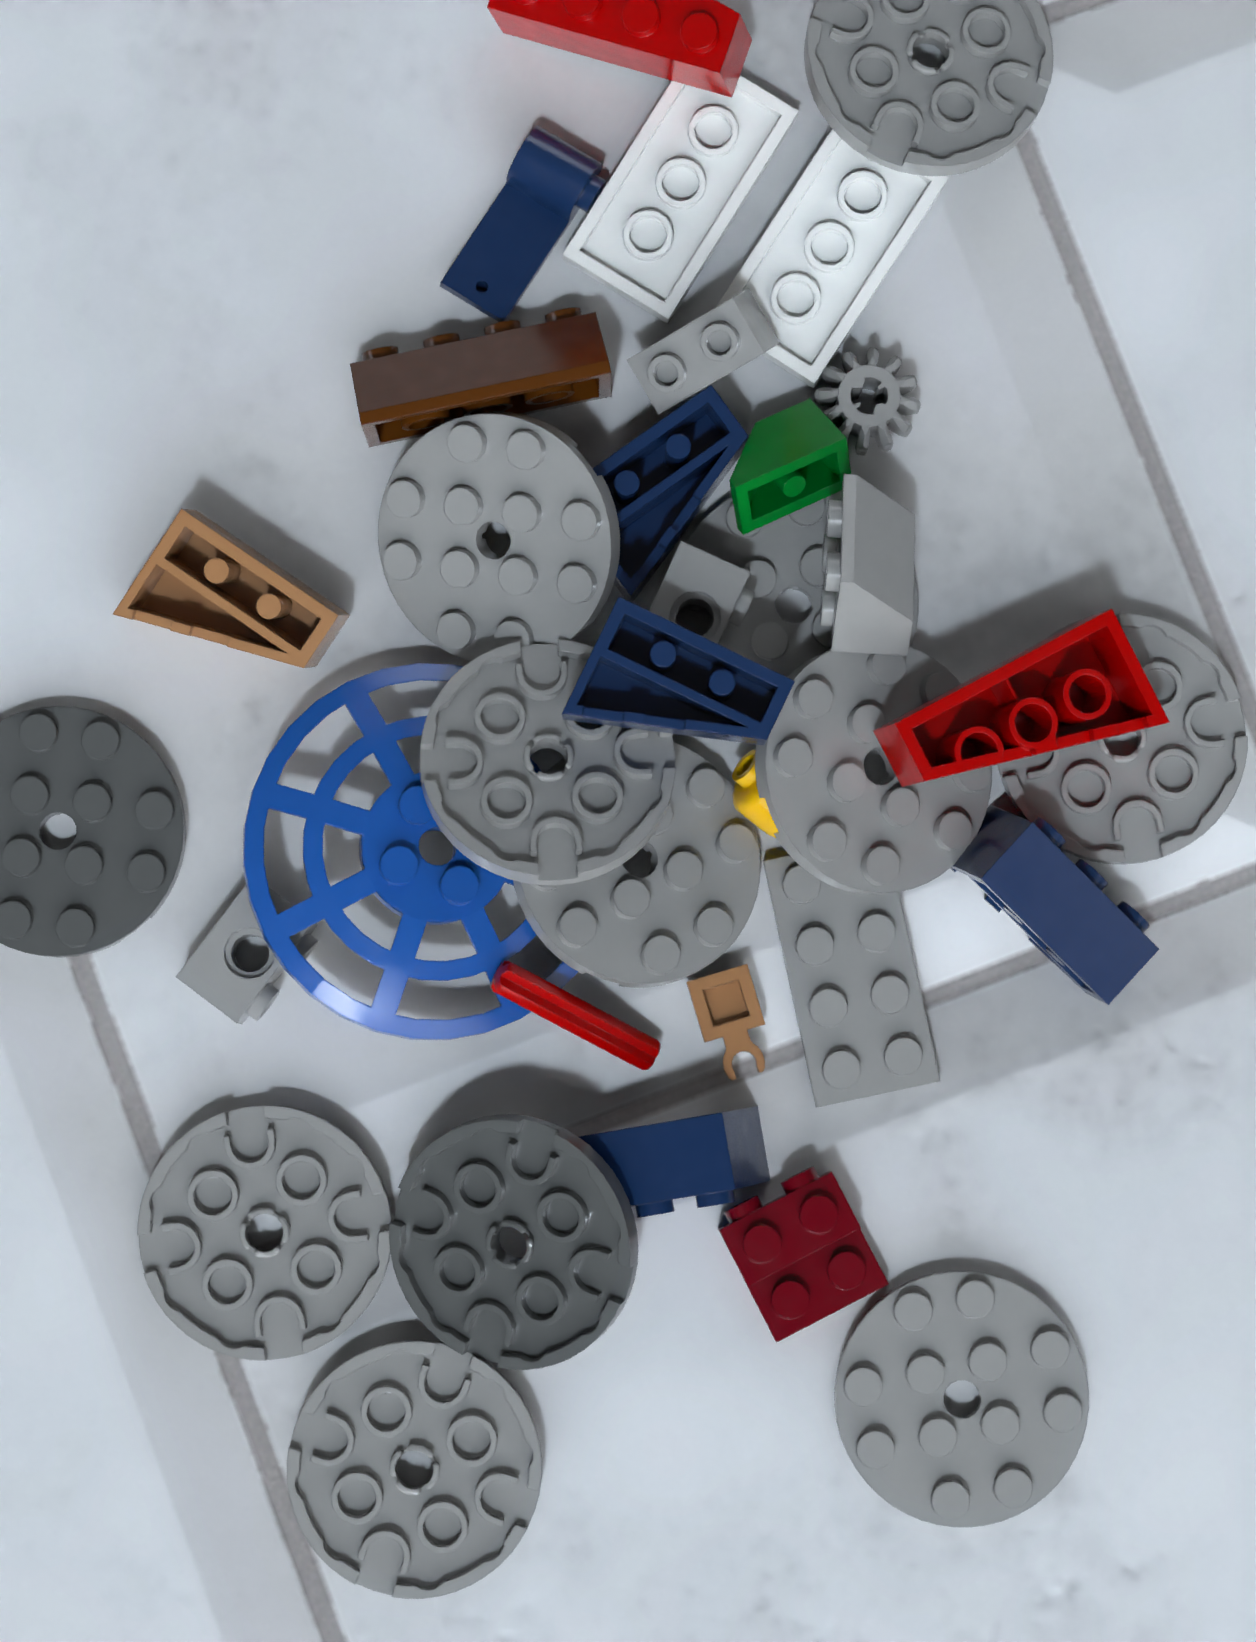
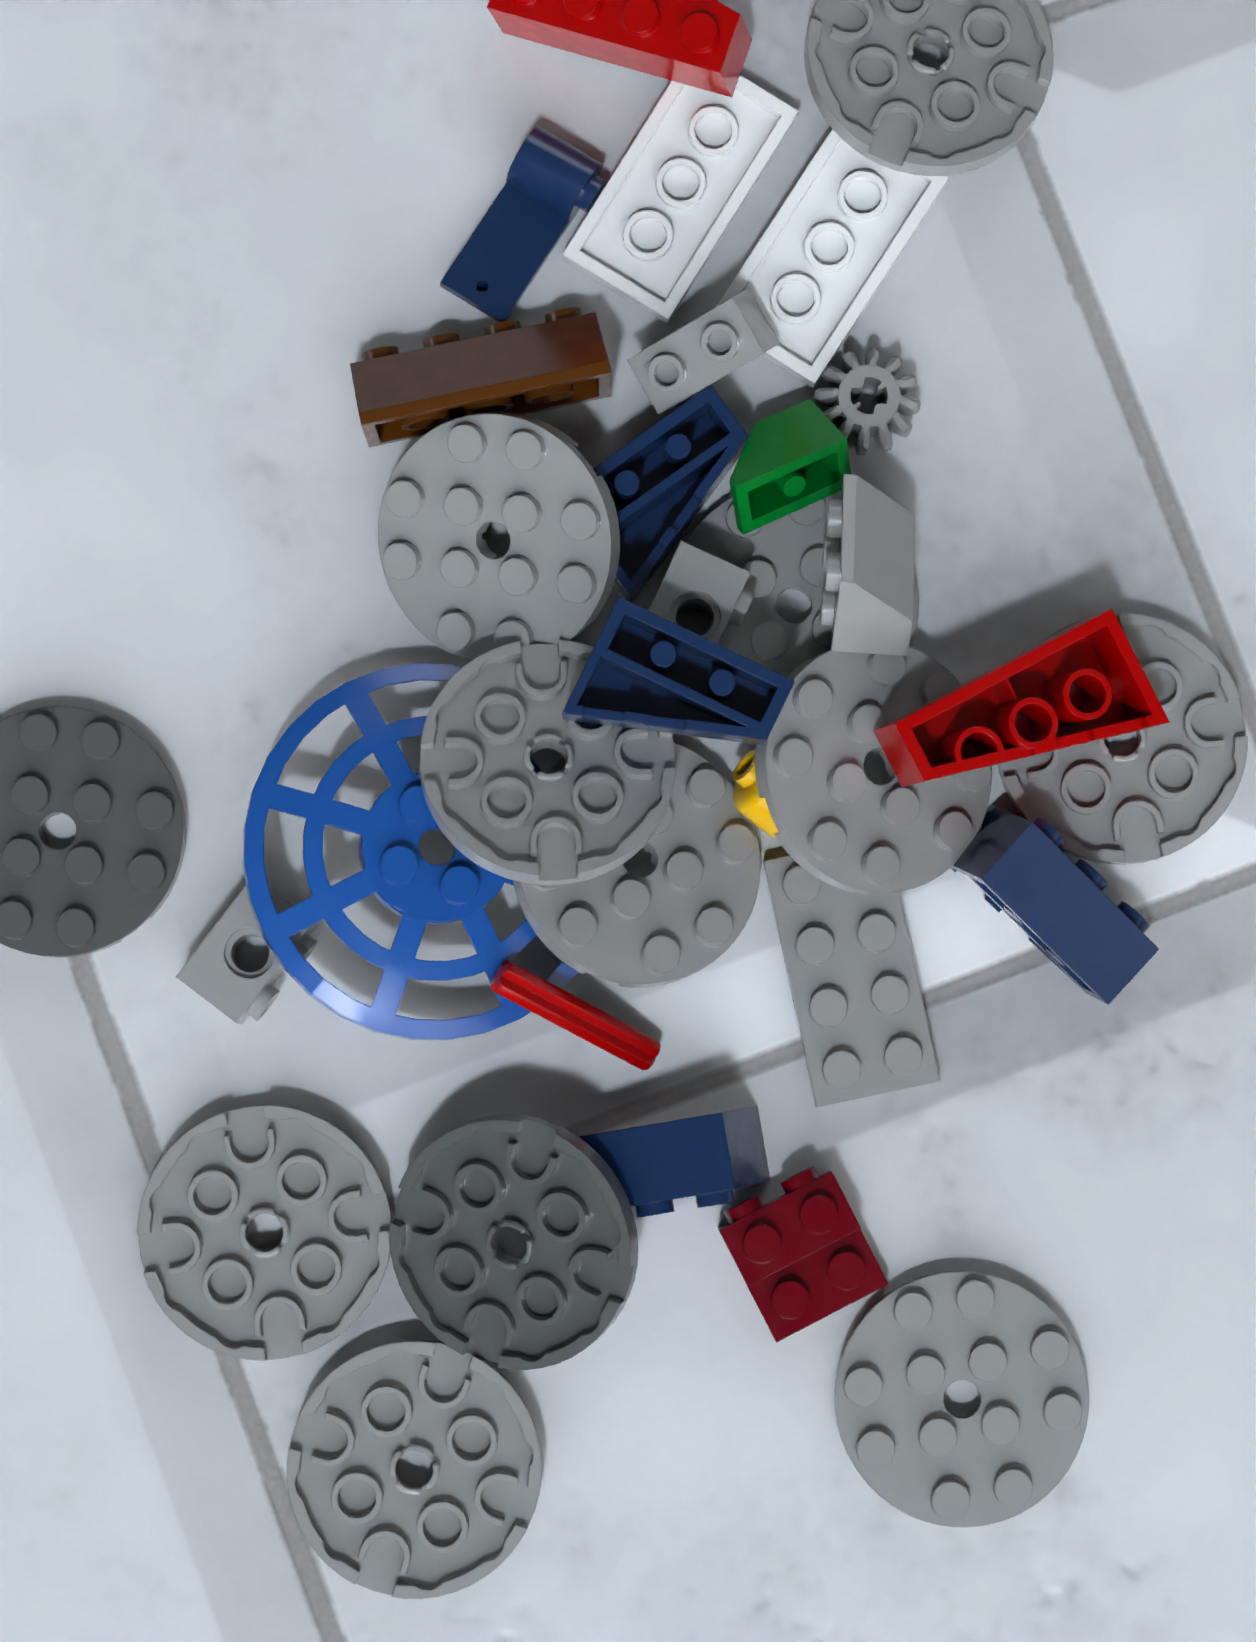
(230, 594): medium nougat wedge -> none
(726, 1010): medium nougat plate -> none

